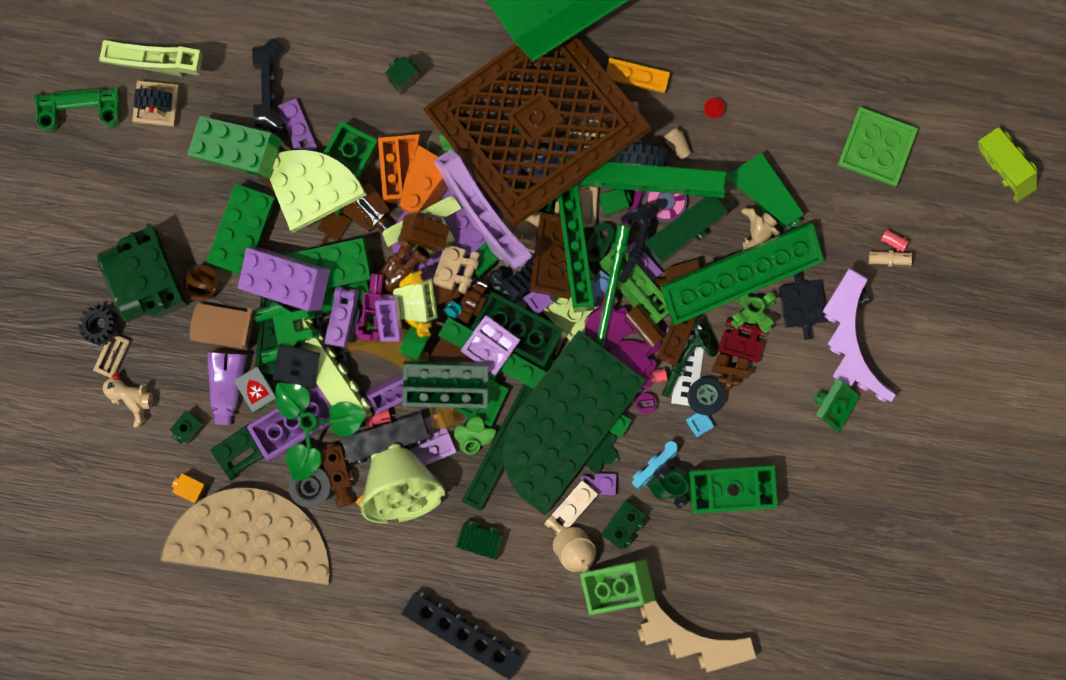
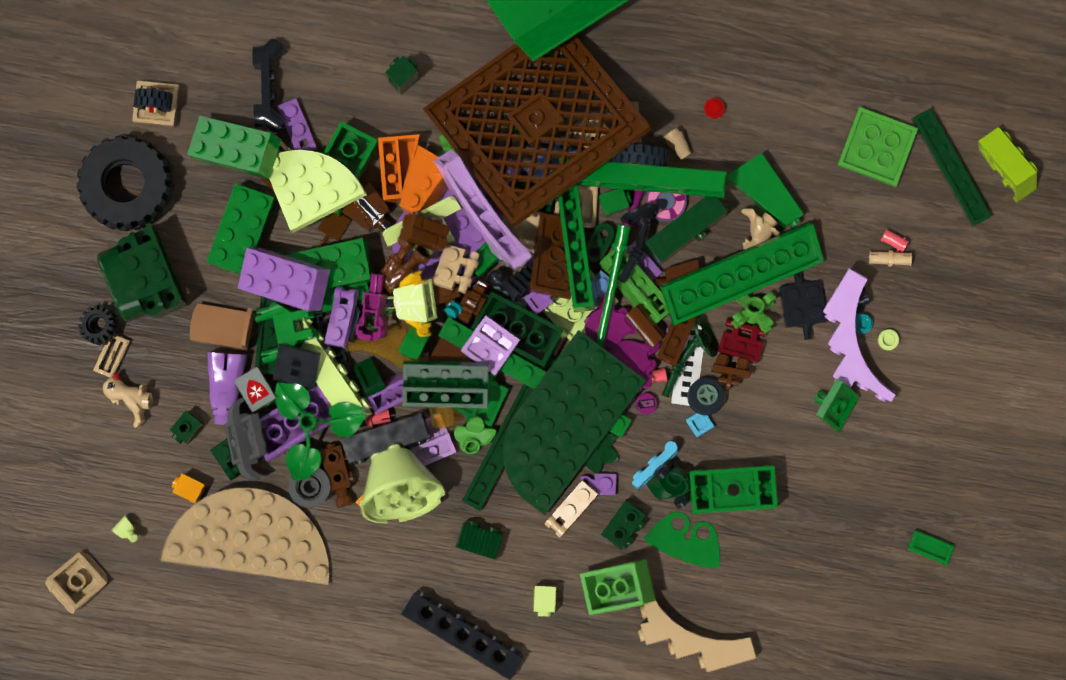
(48, 105): green piece -> none
(77, 581): none -> tan slope
(99, 166): none -> black tyre
(125, 529): none -> yellowish green piece
(156, 59): yellowish green arch -> none
(200, 282): reddish brown helmet -> none
(244, 440): none -> dark grey plate
(369, 377): none -> dark green tile
(389, 318): medium lavender brick -> none
(544, 600): none -> yellowish green brick
(574, 549): tan helmet -> none
(637, 75): light orange plate -> none
(673, 543): none -> green piece
(863, 323): none -> teal plate
(888, 340): none -> yellowish green tile
(930, 547): none -> green tile
(951, 167): none -> dark green plate

